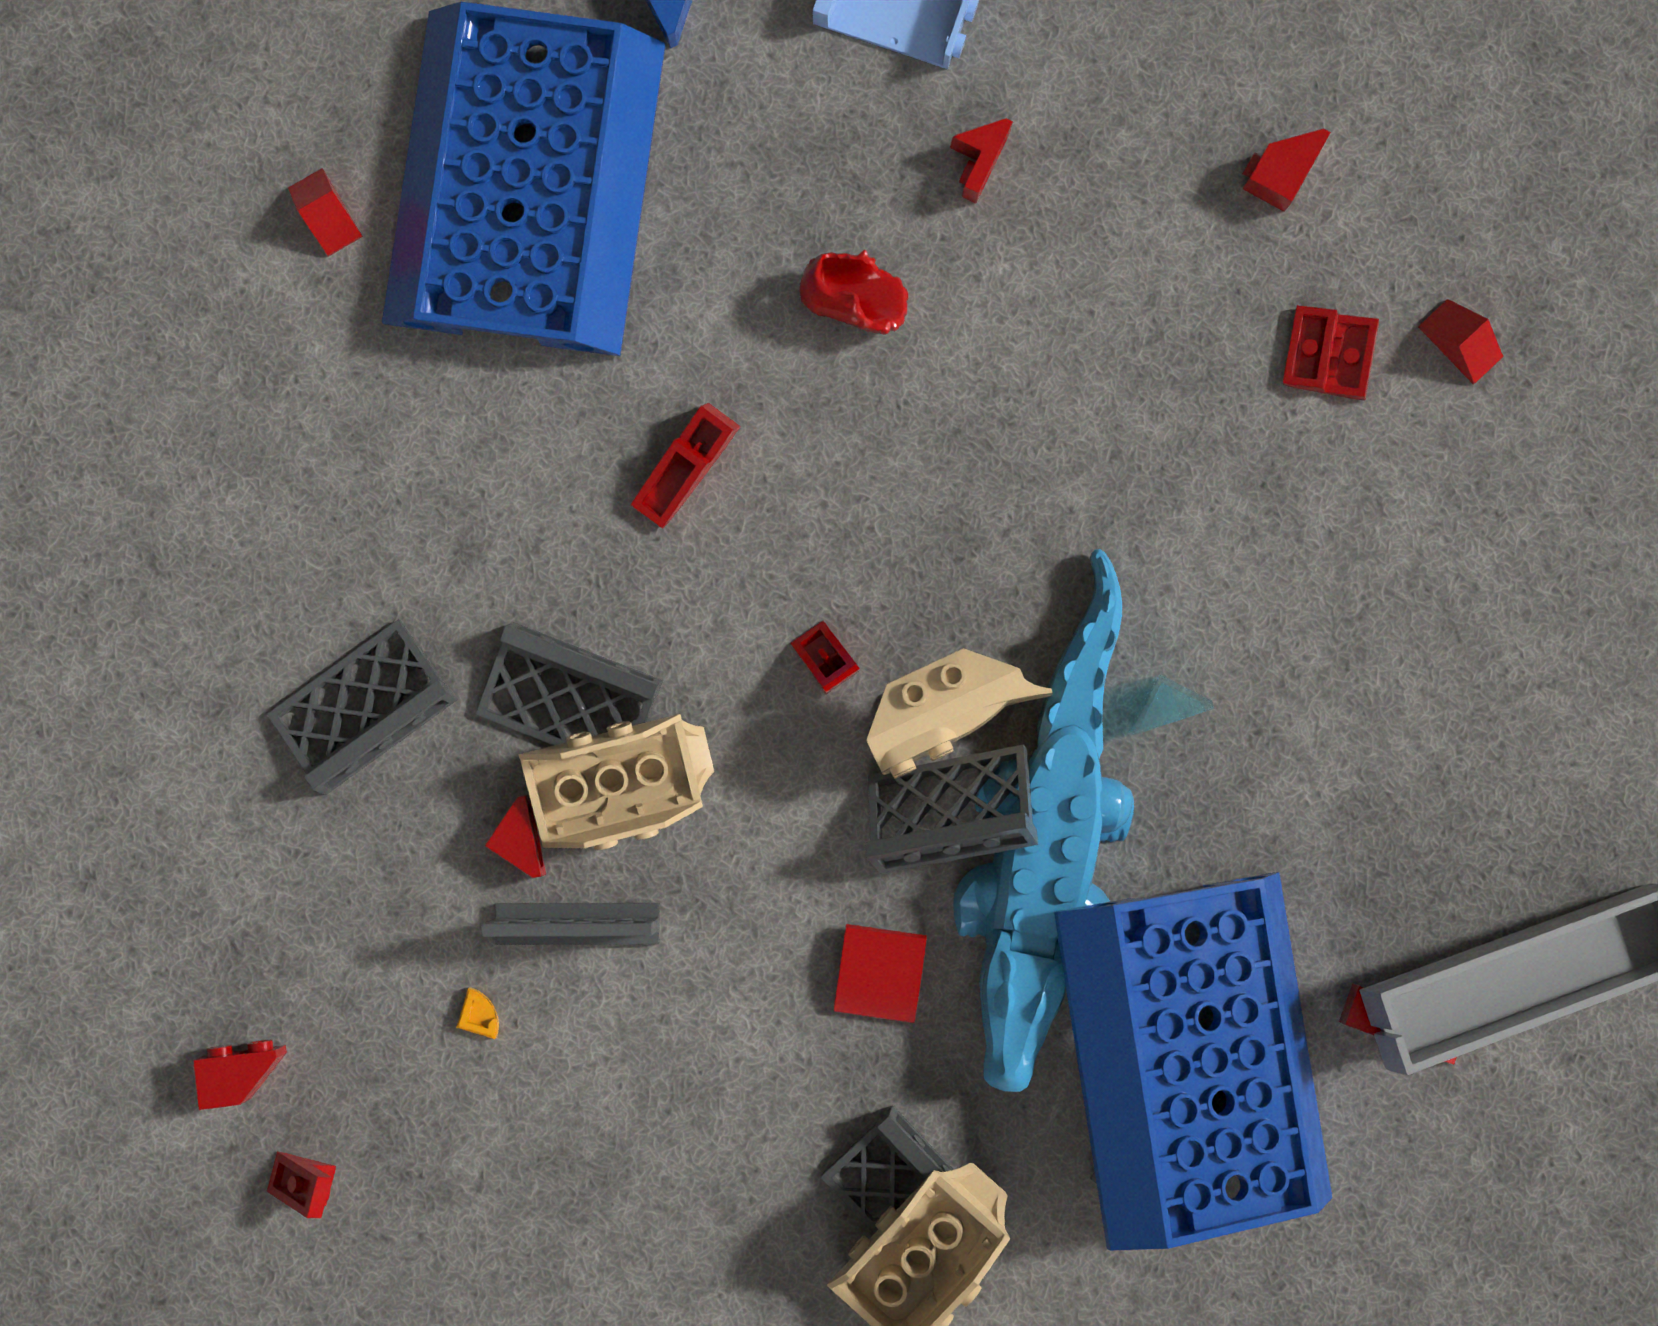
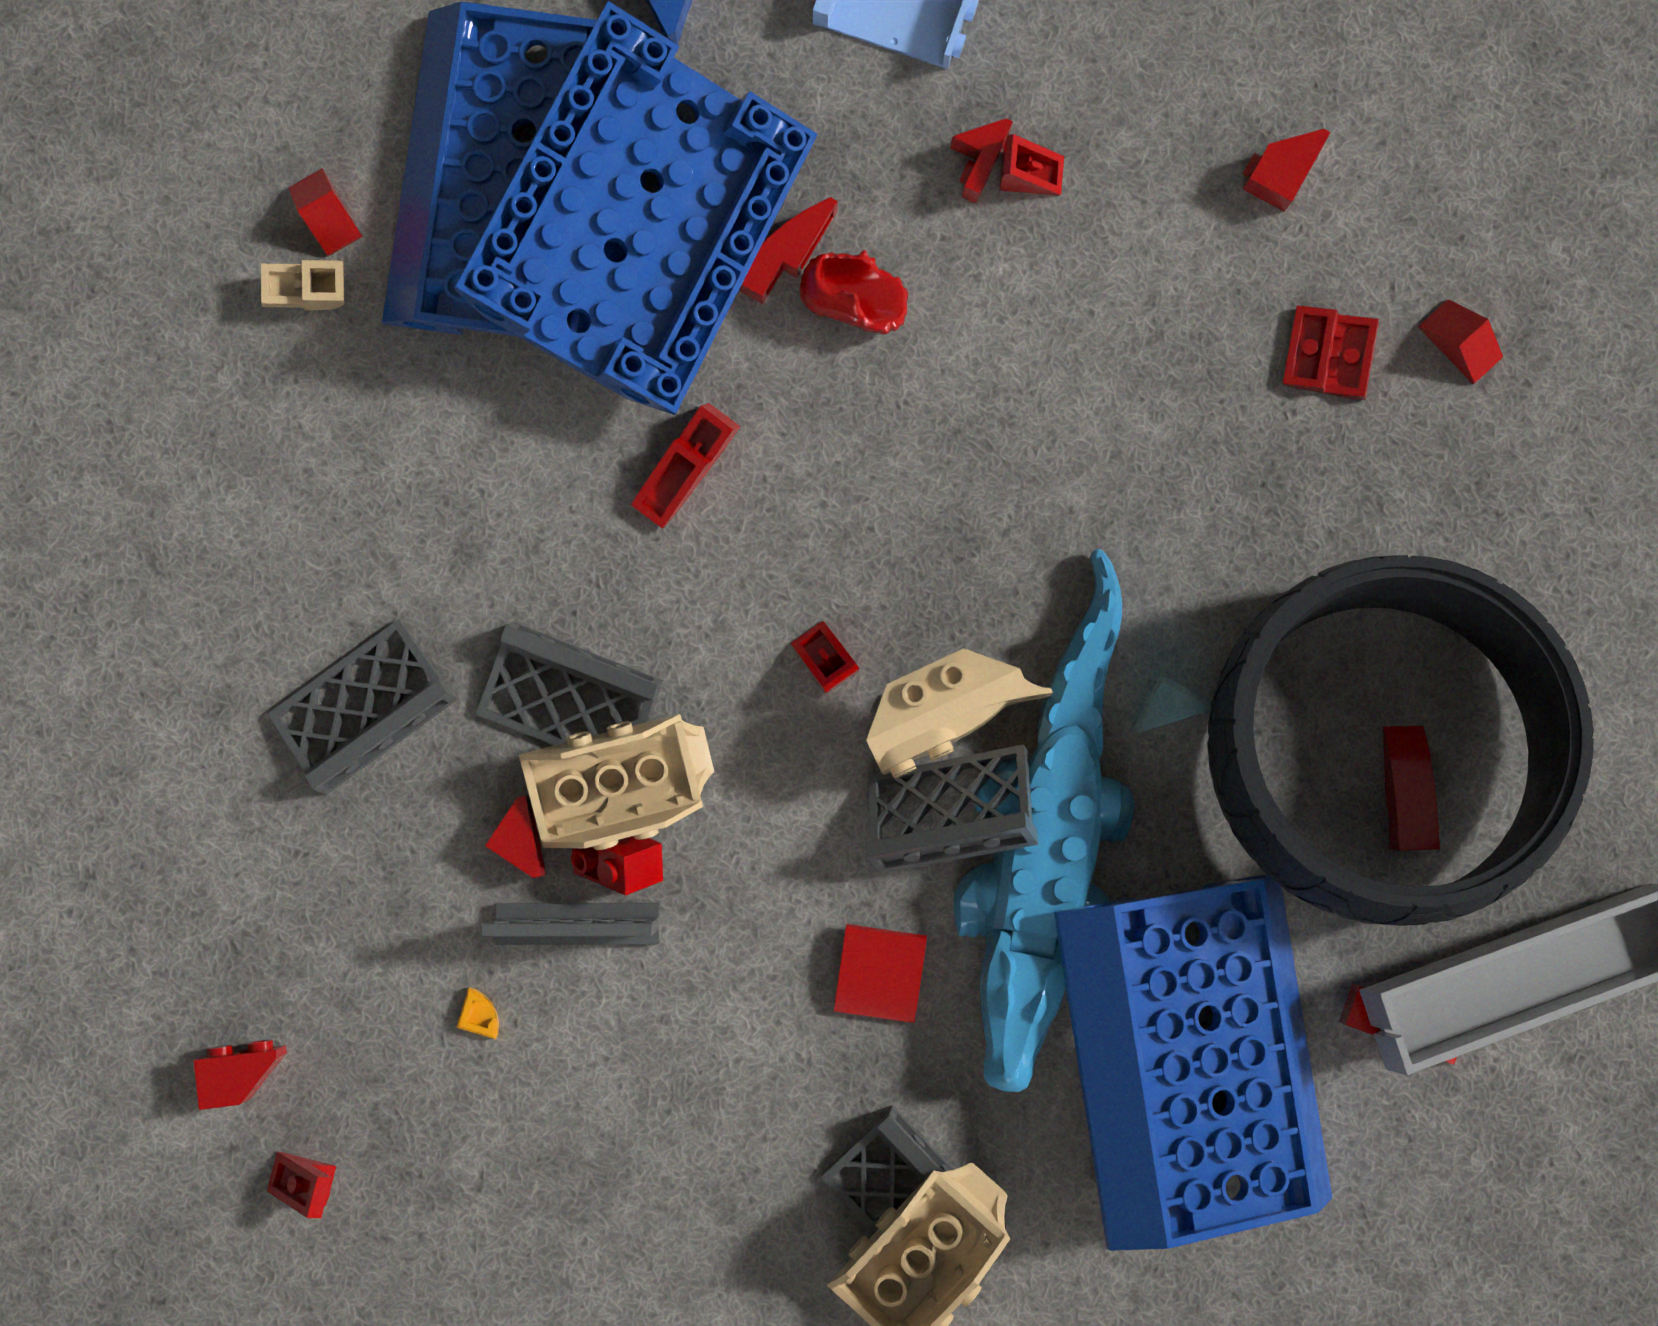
(304, 285): none -> tan brick
(623, 867): none -> red slope
(680, 245): none -> blue slope
(788, 249): none -> red slope
(1030, 168): none -> red slope
(1410, 789): none -> red slope
(1522, 650): none -> black tyre

